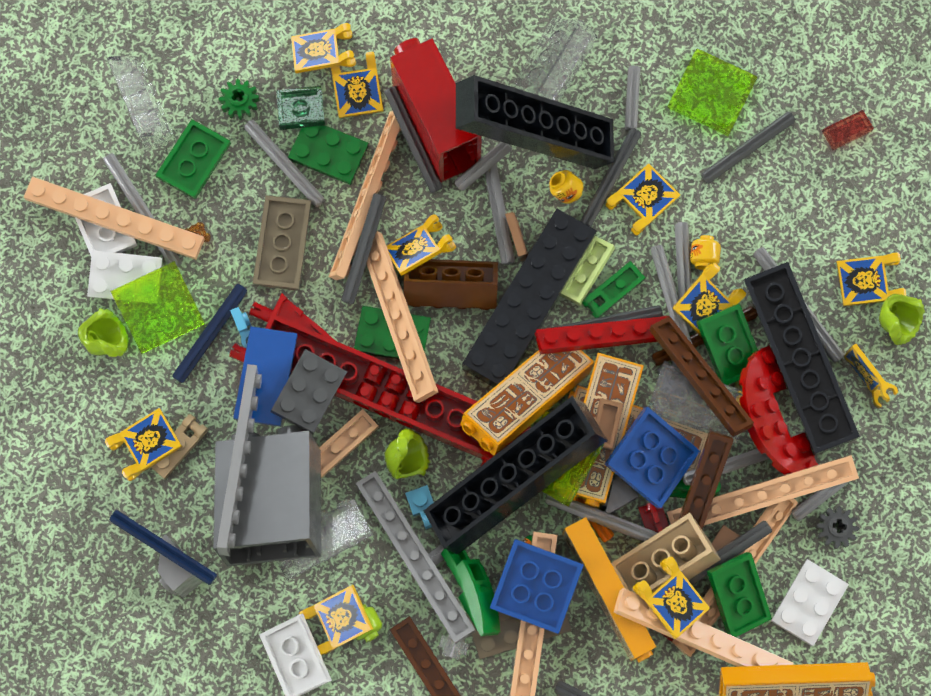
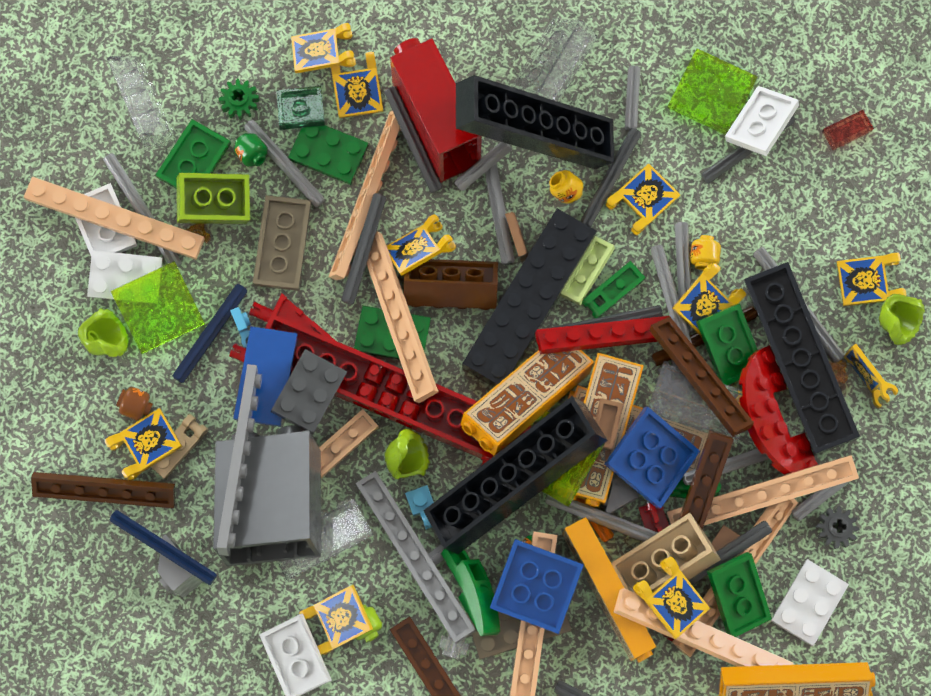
(103, 490): none -> reddish brown plate
(134, 403): none -> dark orange head
(213, 198): none -> lime brick
(250, 149): none -> green head
(762, 120): none -> white plate
(840, 367): none -> clear orange plate

